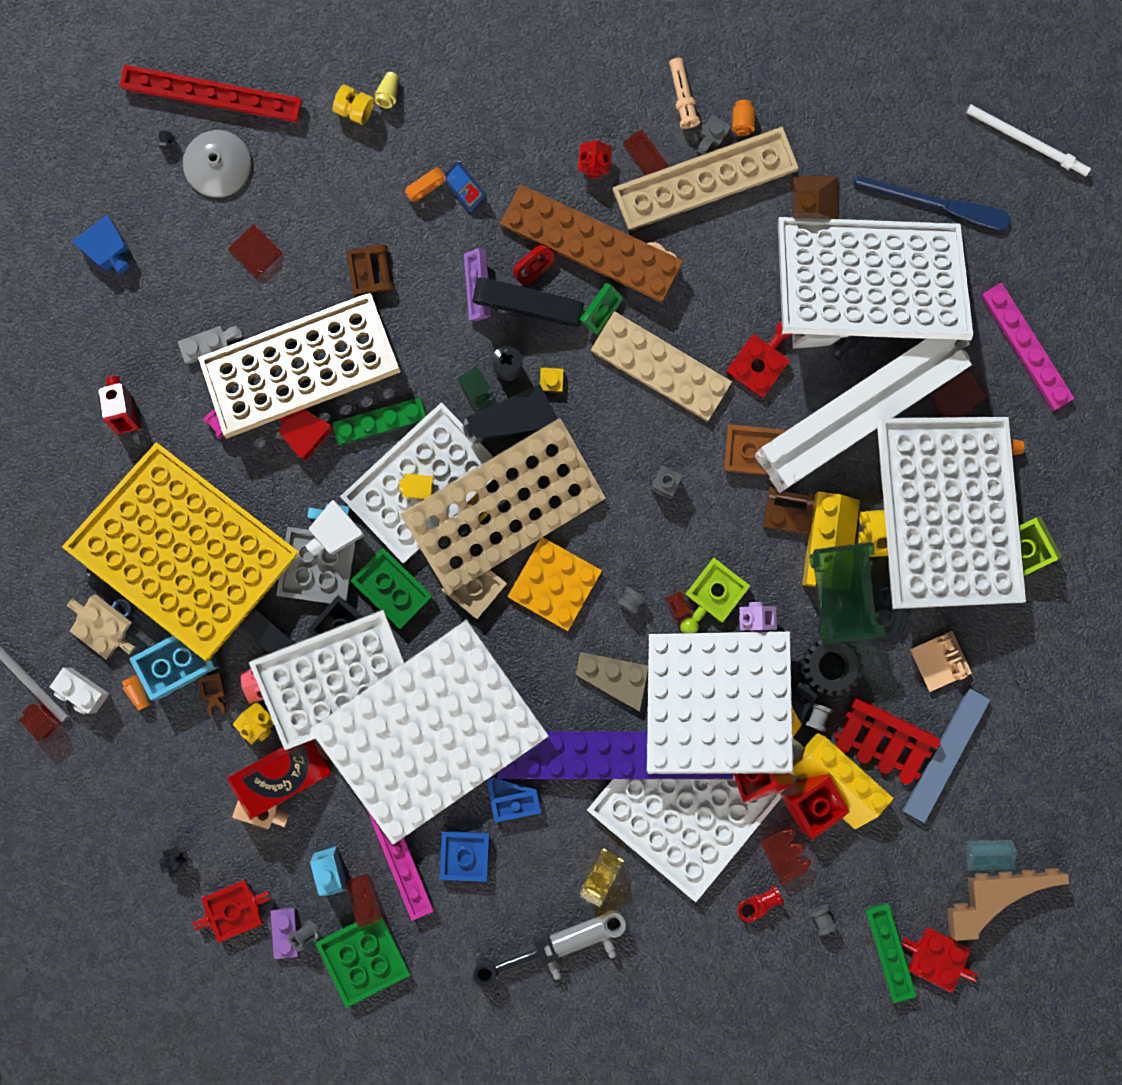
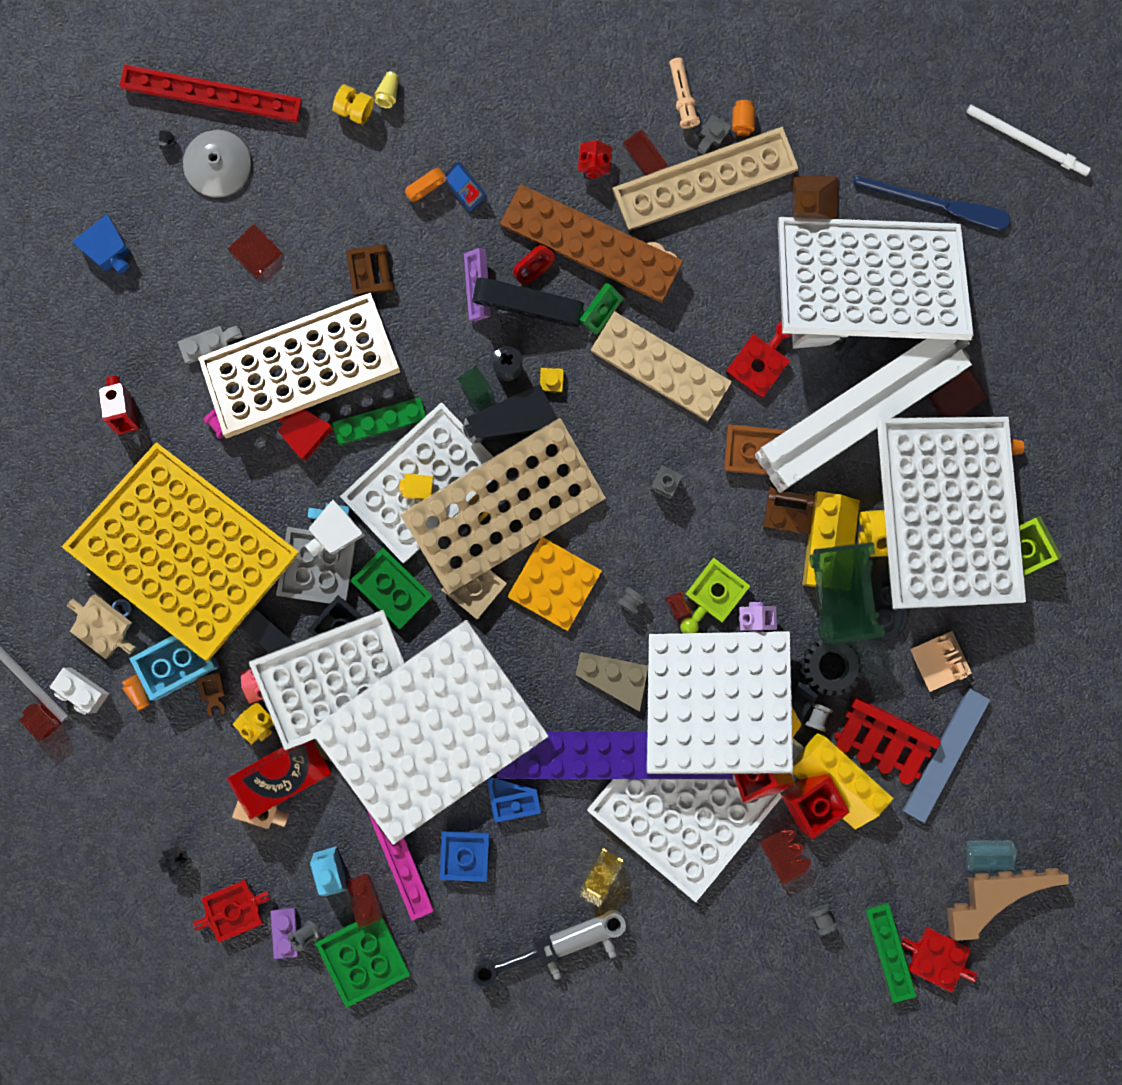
(761, 904): red connector -> none
(1027, 347): dark pink plate -> none

